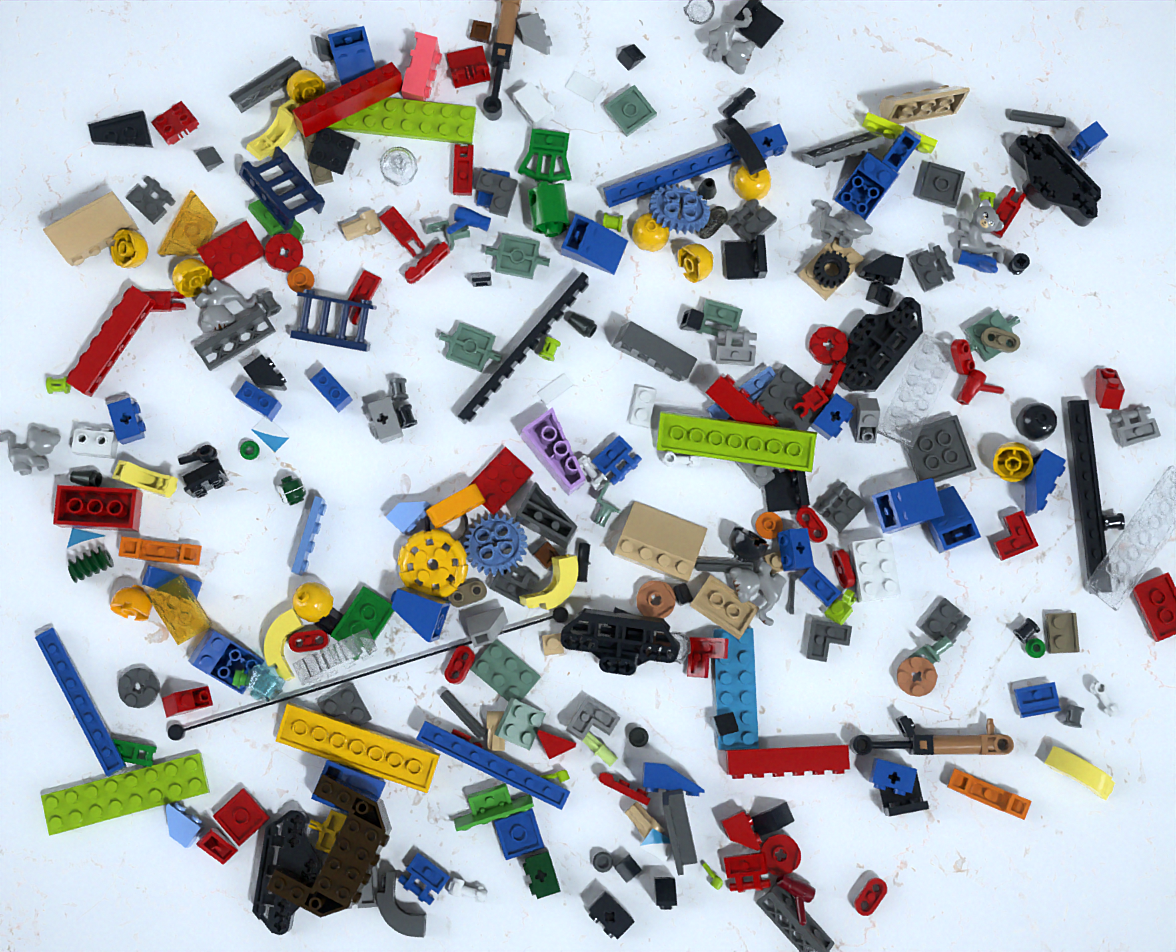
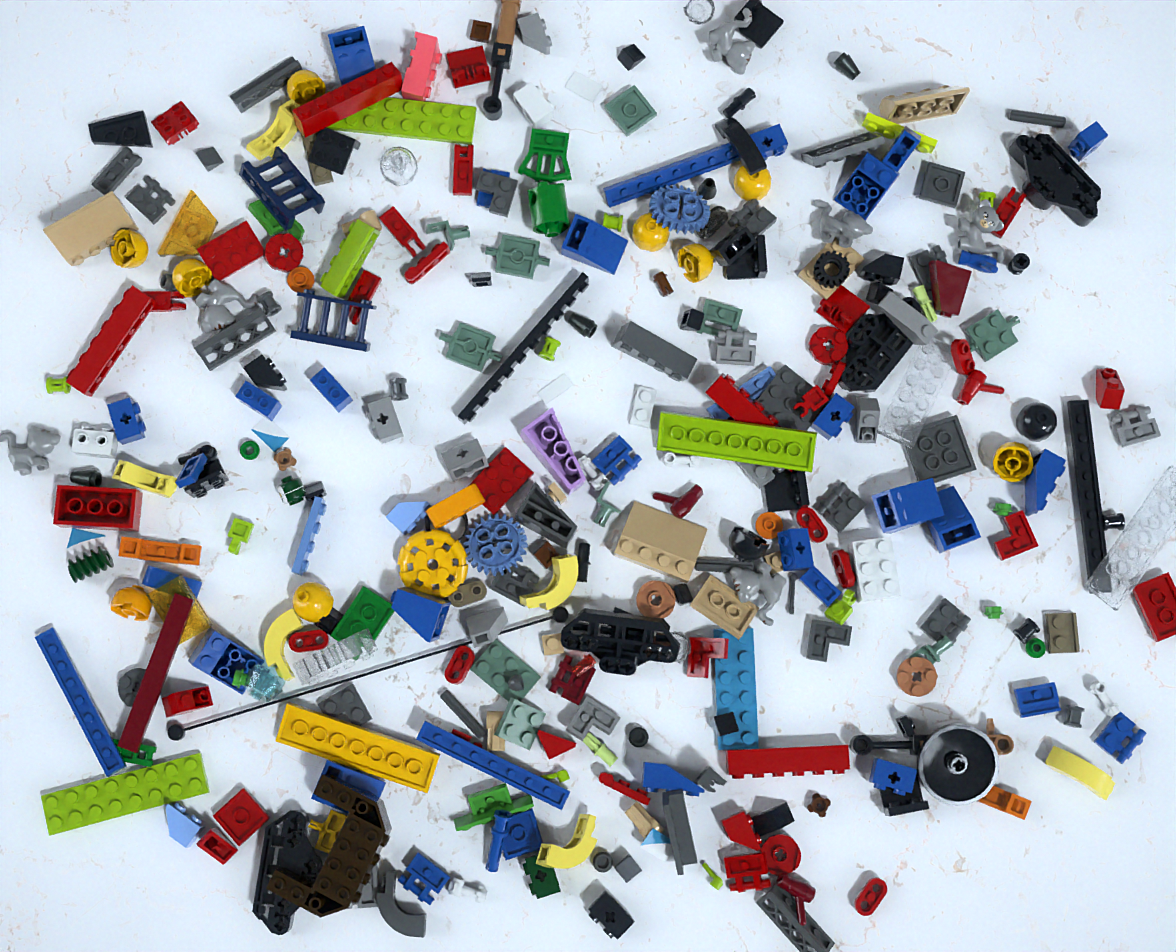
(116, 171): none -> dark grey plate
(156, 673): none -> dark red tile
(166, 282): none -> dark grey plate
(191, 470): none -> blue plate
(239, 532): none -> lime plate
(285, 454): none -> medium nougat plate
(315, 490): none -> black slope
(324, 49): dark grey slope -> none
(349, 259): none -> lime slope
(406, 416): black bush -> none
(465, 216): blue piece -> none
(465, 459): none -> light grey brick
(499, 832): none -> blue pin
(516, 683): none -> dark grey hinge
(556, 493): none -> tan plate
(575, 688): none -> dark red plate
(575, 851): none -> light yellow arch
(584, 665): none -> clear red pin
(662, 282): none -> reddish brown pin
(665, 892): black slope -> none
(683, 504): none -> dark red piece
(706, 777): none -> dark grey hinge
(733, 246): none -> black brick
(821, 811): none -> reddish brown plate
(842, 309): none -> red hinge
(847, 66): none -> pearl dark grey cone
(908, 319): none -> light grey slope
(925, 302): none -> yellowish green axle
(948, 287): none -> dark red slope
(958, 764): none -> black dish
(993, 612): none -> bright green plate
(999, 340): dark tan plate -> none
(1002, 509): none -> bright green plate
(1115, 732): none -> blue plate

